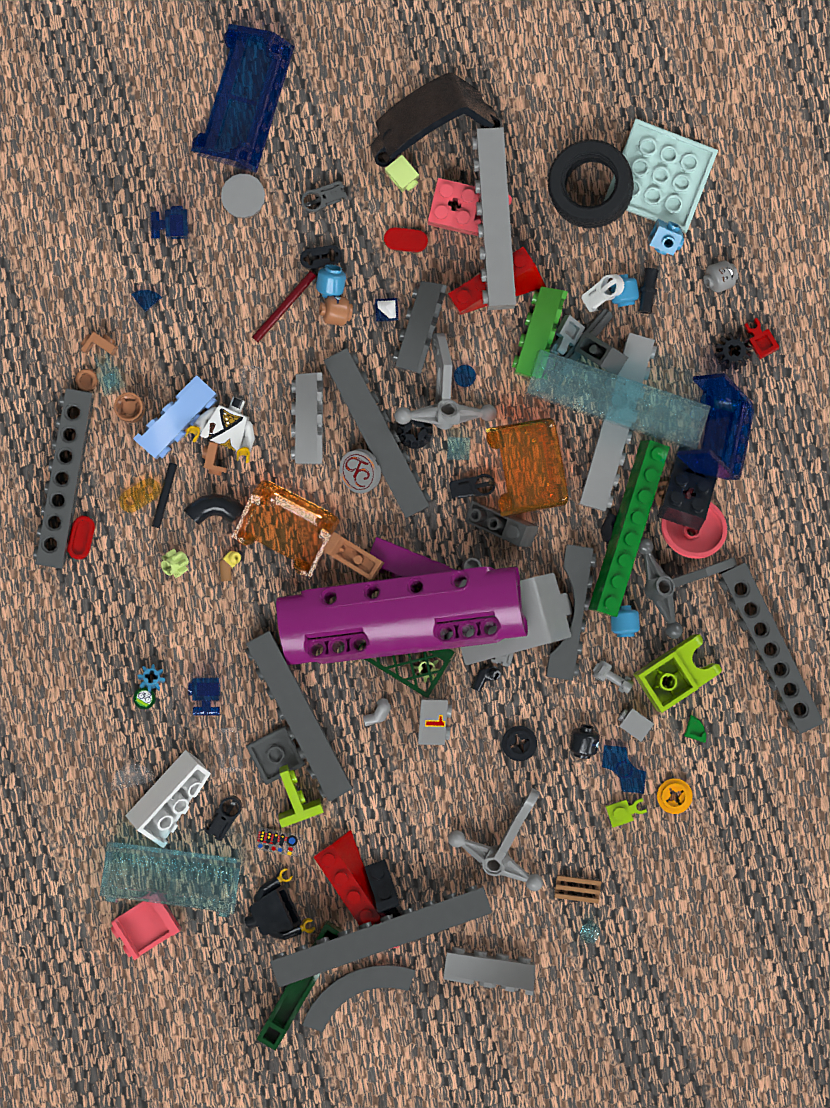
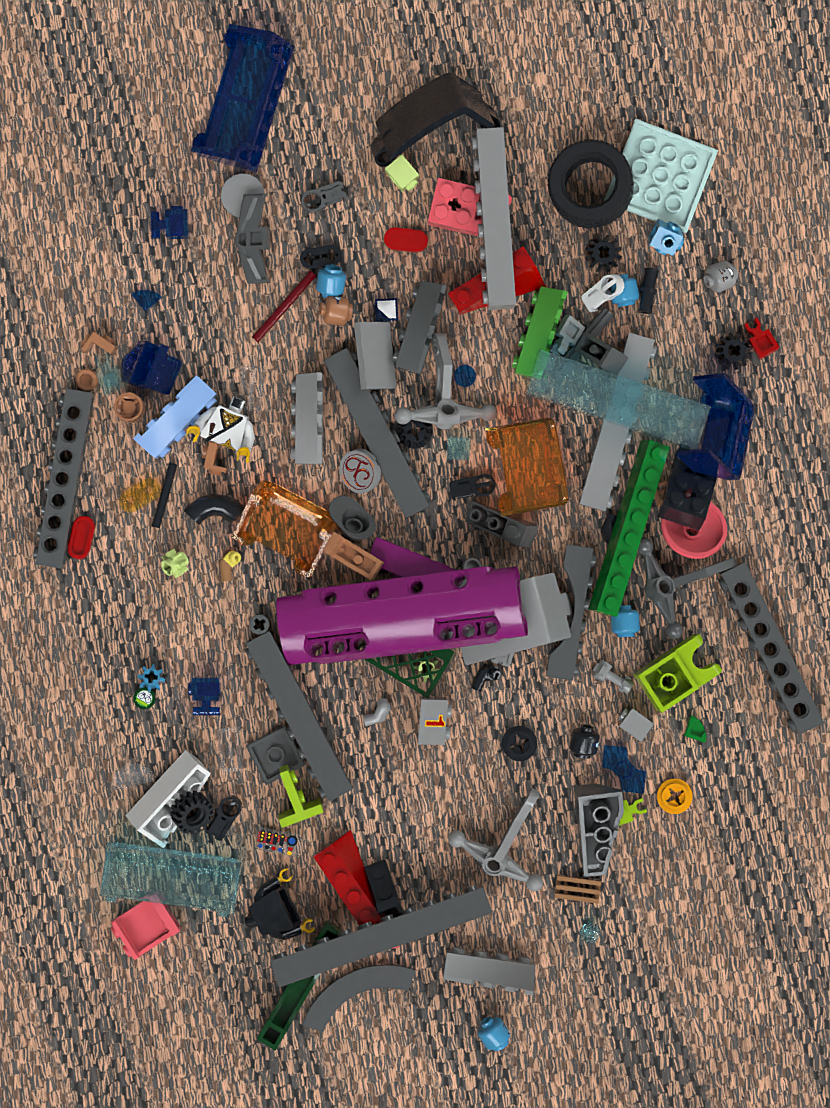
(150, 367): none -> clear blue piece
(196, 820): none -> black tyre
(252, 238): none -> dark grey plate
(260, 617): none -> dark grey bush
(351, 518): none -> dark grey piece
(375, 355): none -> light grey tile
(493, 1033): none -> dark azure head
(594, 253): none -> black gear
(598, 820): none -> dark grey wedge

